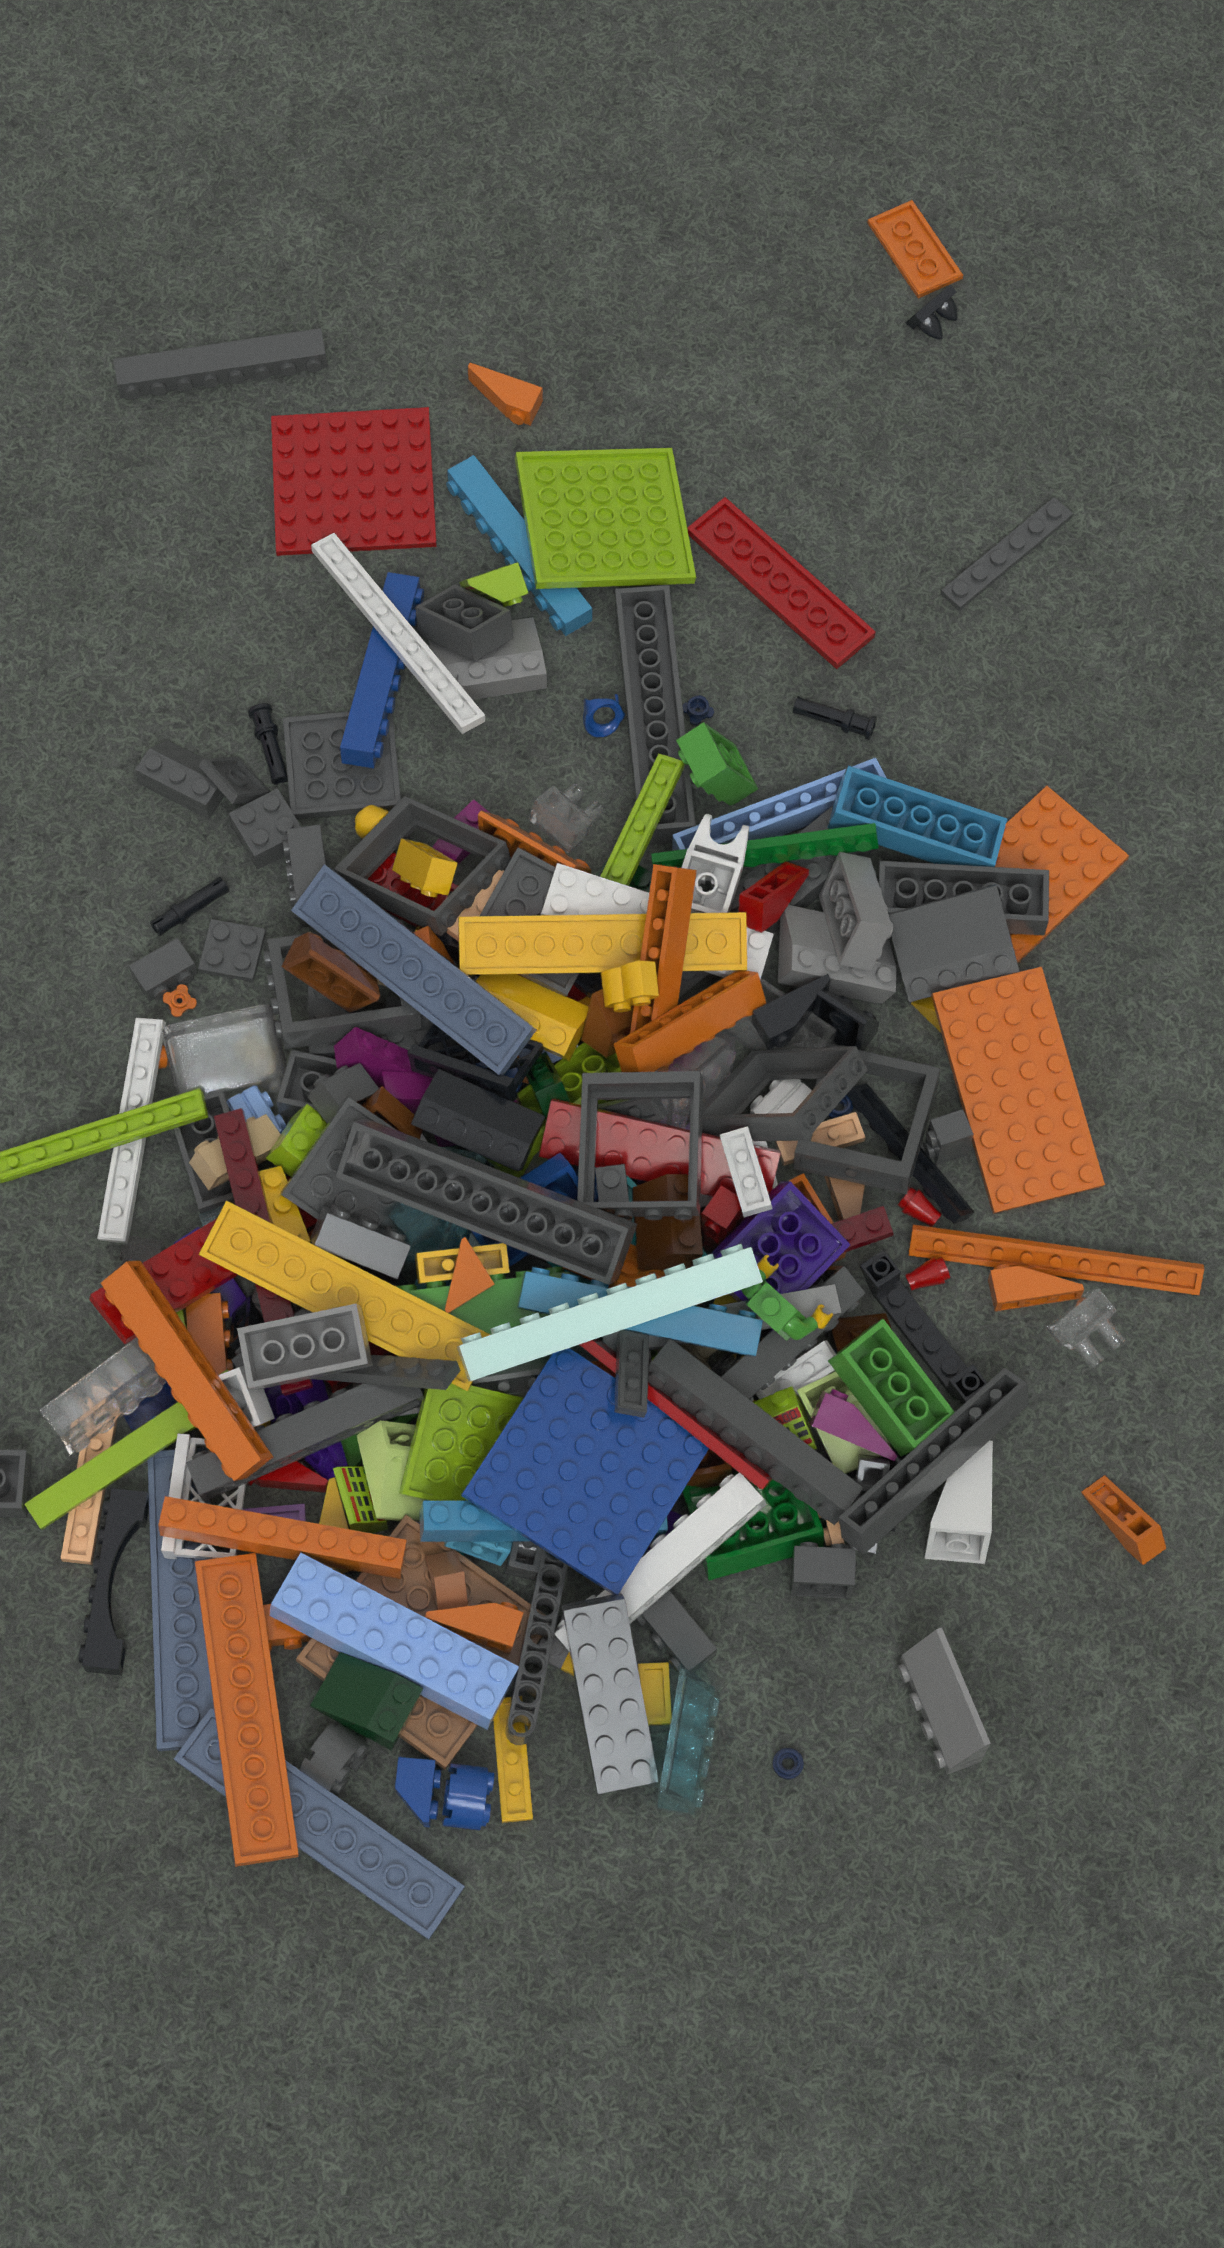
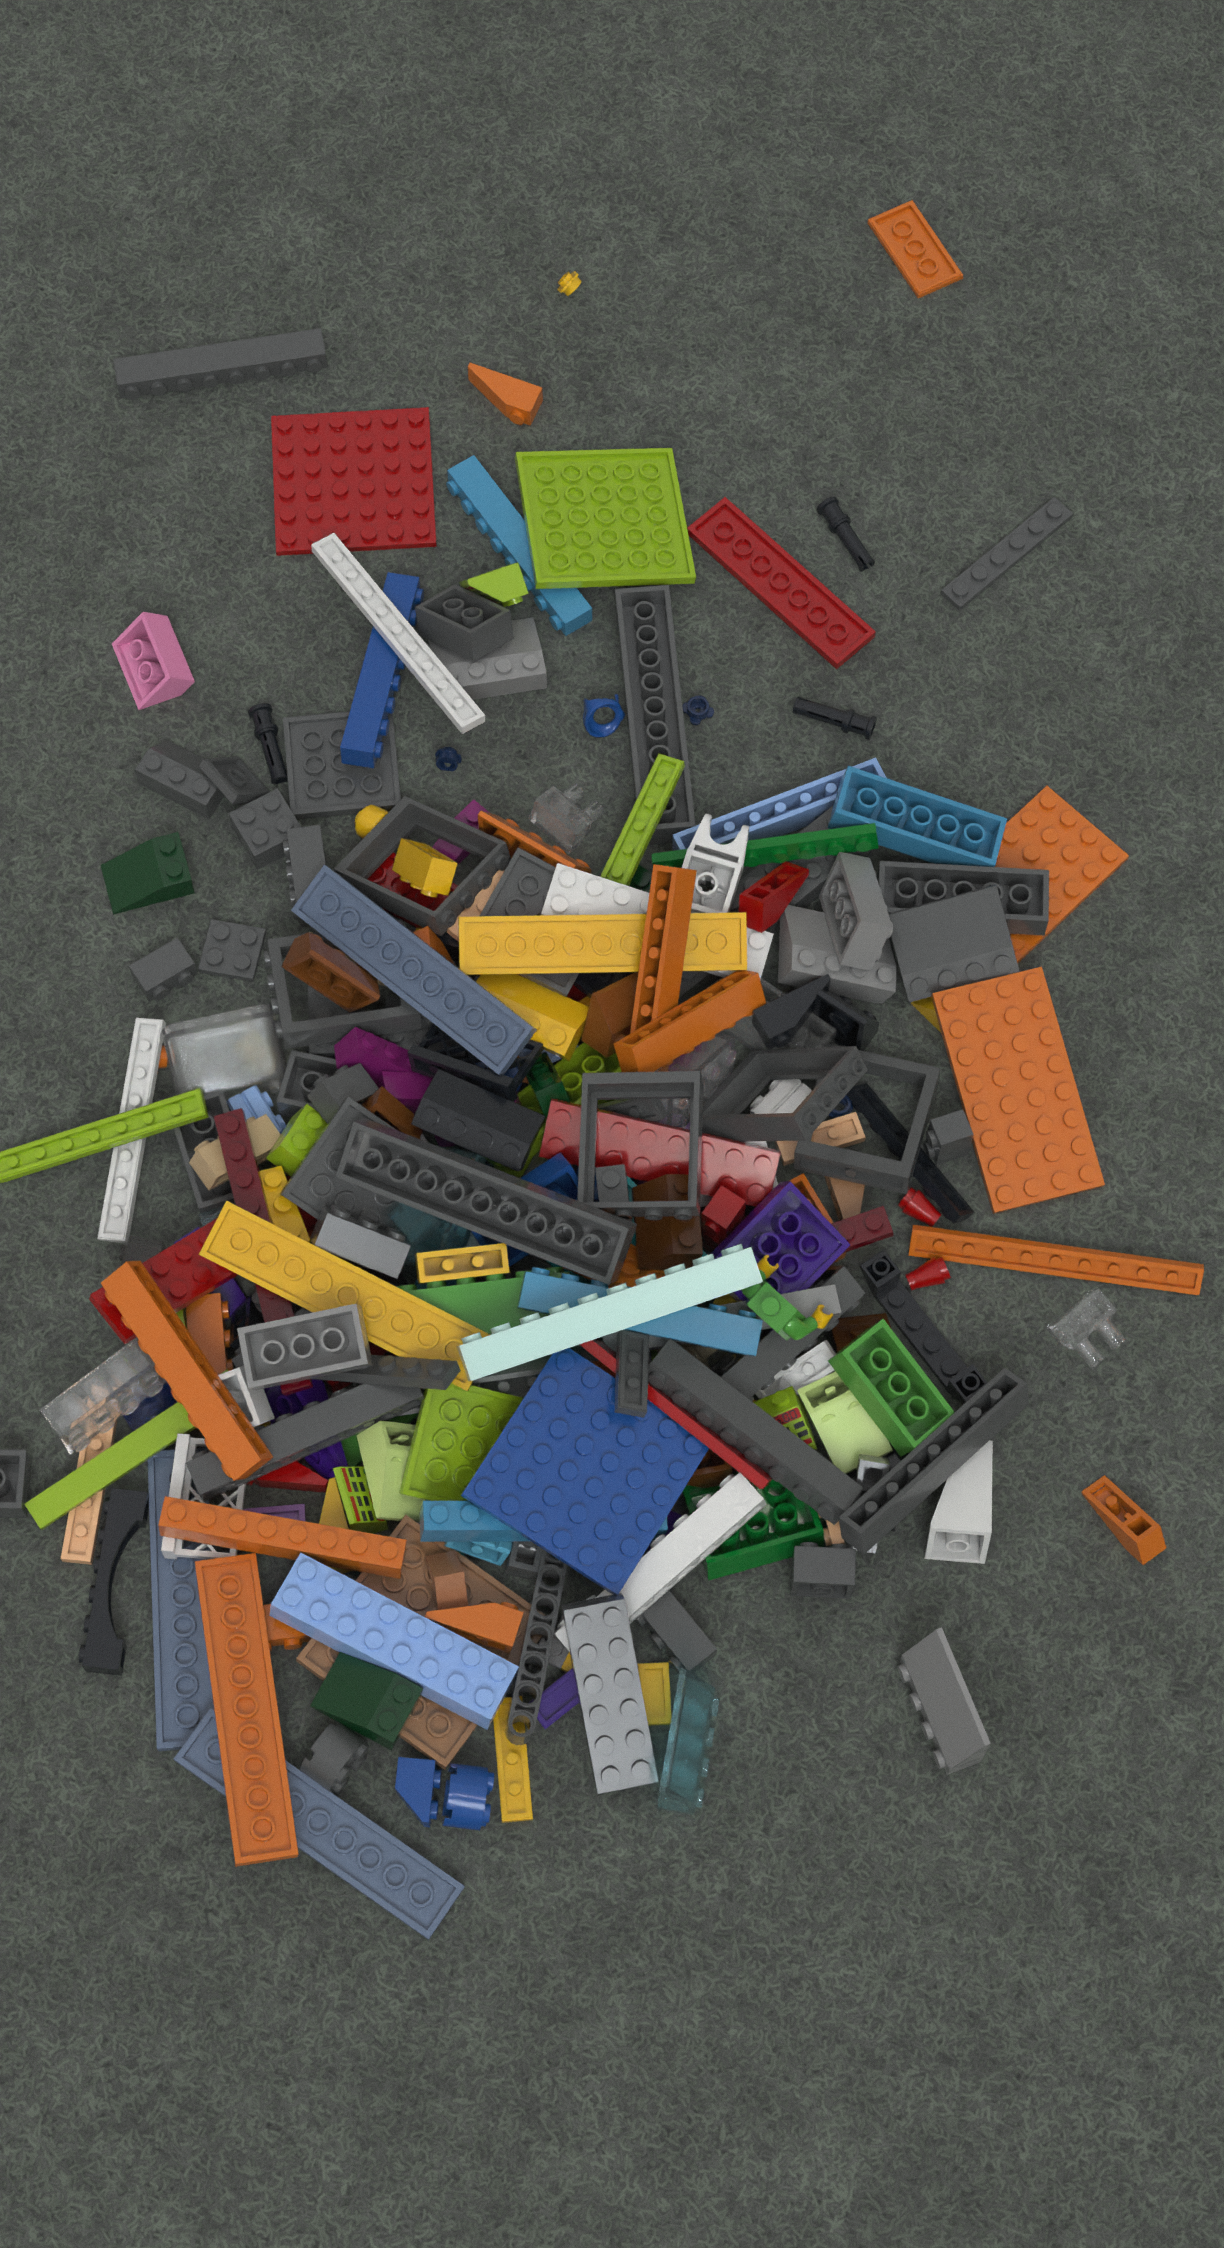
(148, 874): none -> dark green slope
(152, 660): none -> bright pink slope
(179, 1008): orange plate -> none
(180, 912): black pin -> none
(447, 755): none -> dark blue plate
(468, 1278): orange tile -> none
(557, 1699): none -> dark purple tile
(569, 283): none -> yellow plate
(630, 985): yellow brick -> none
(716, 764): bright green brick -> none
(746, 1171): white plate -> none
(788, 1753): dark blue plate -> none
(840, 524): none -> black pin
(845, 1421): magenta slope -> none
(927, 319): black tile -> none
(1025, 1287): orange slope -> none

